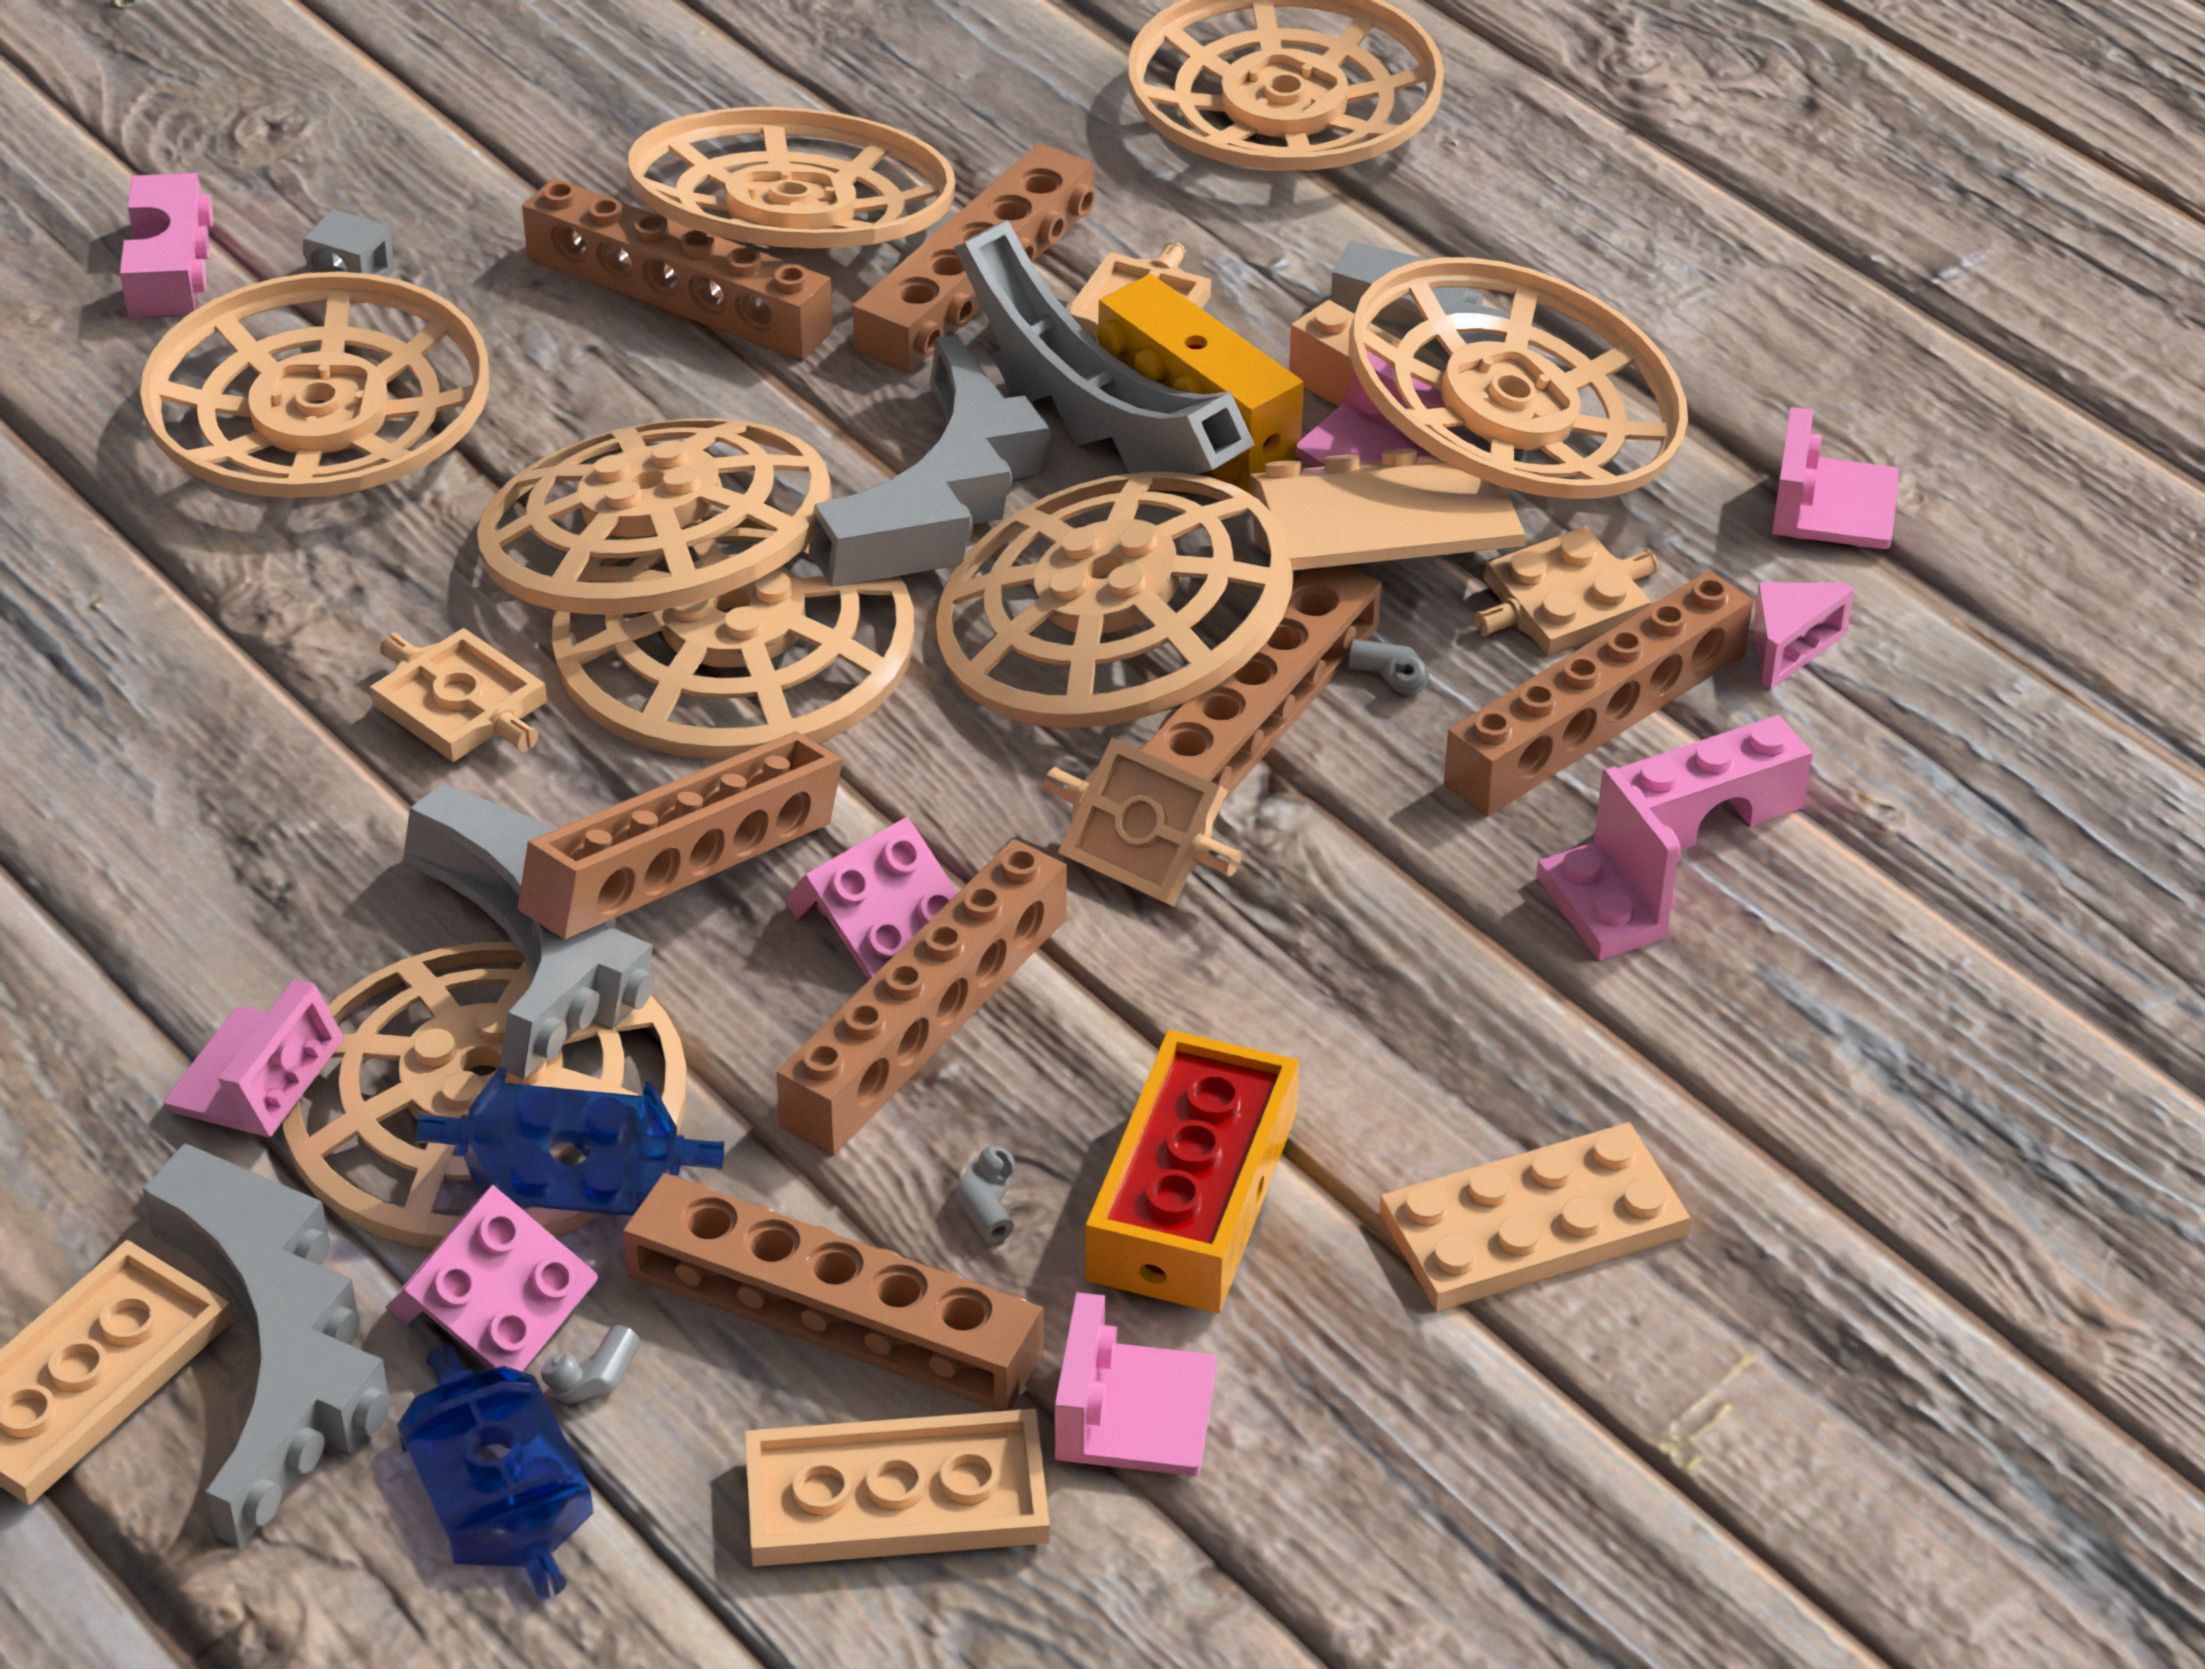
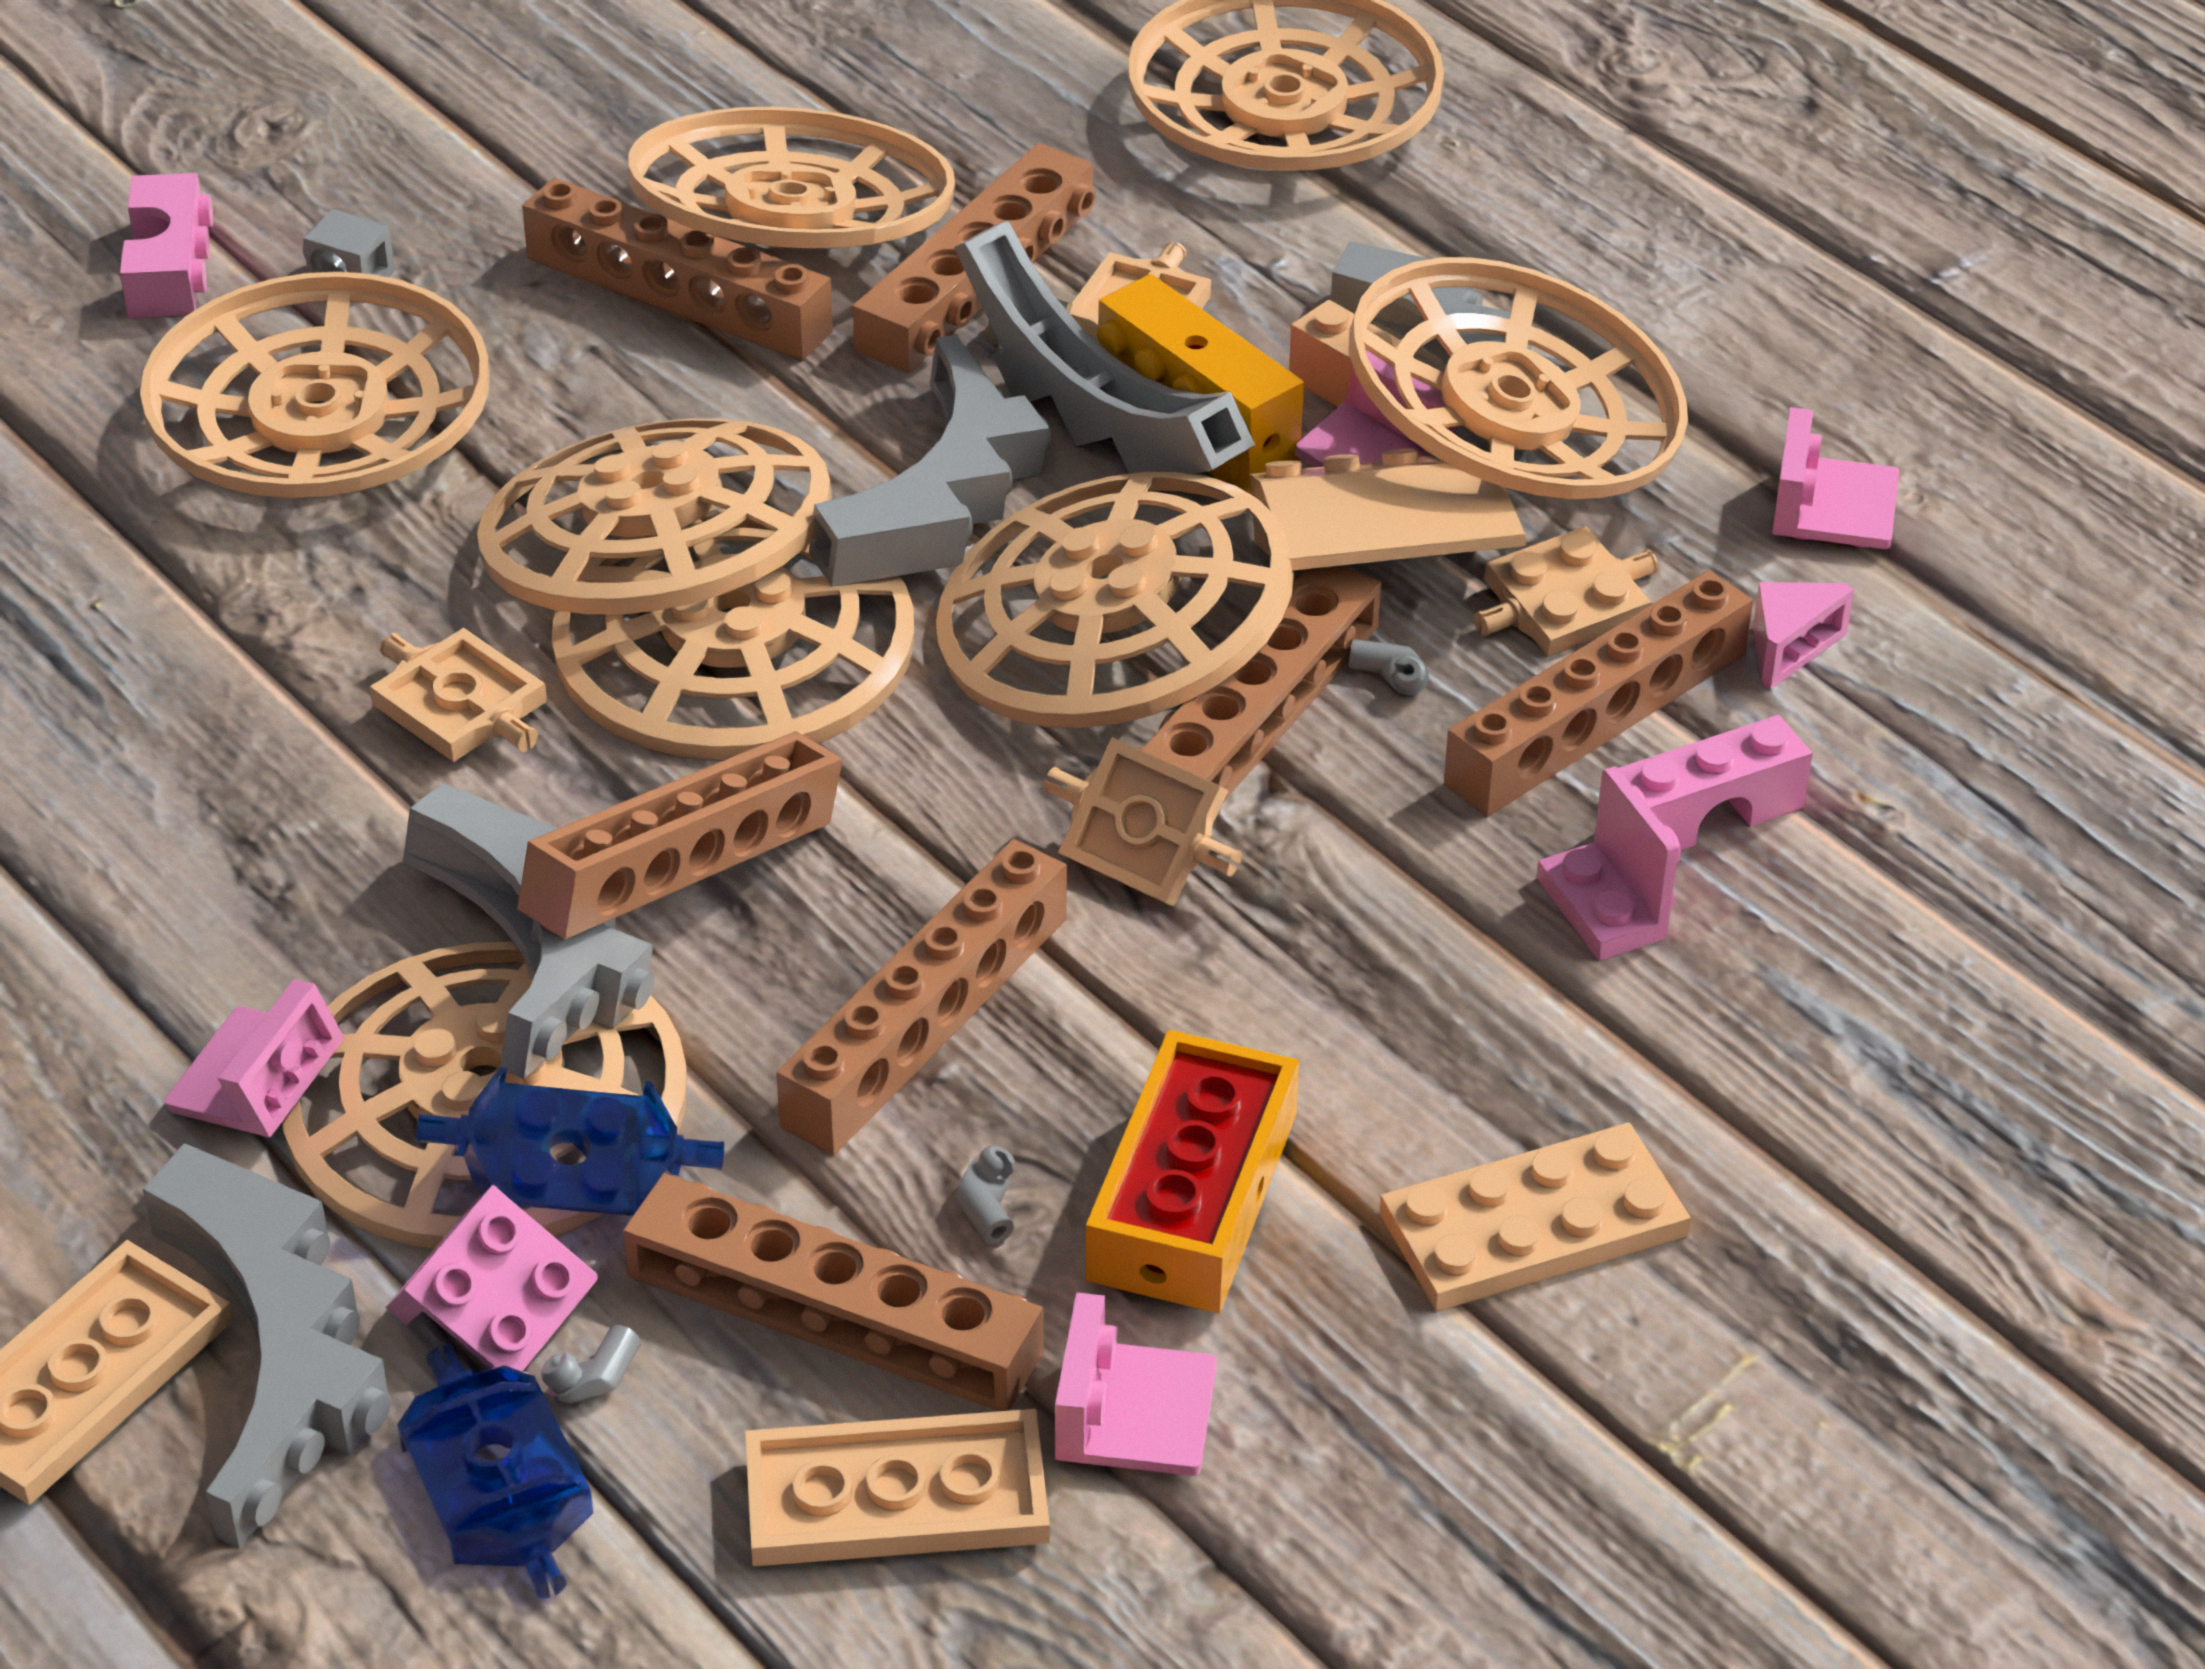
(876, 893): bright pink bracket -> none

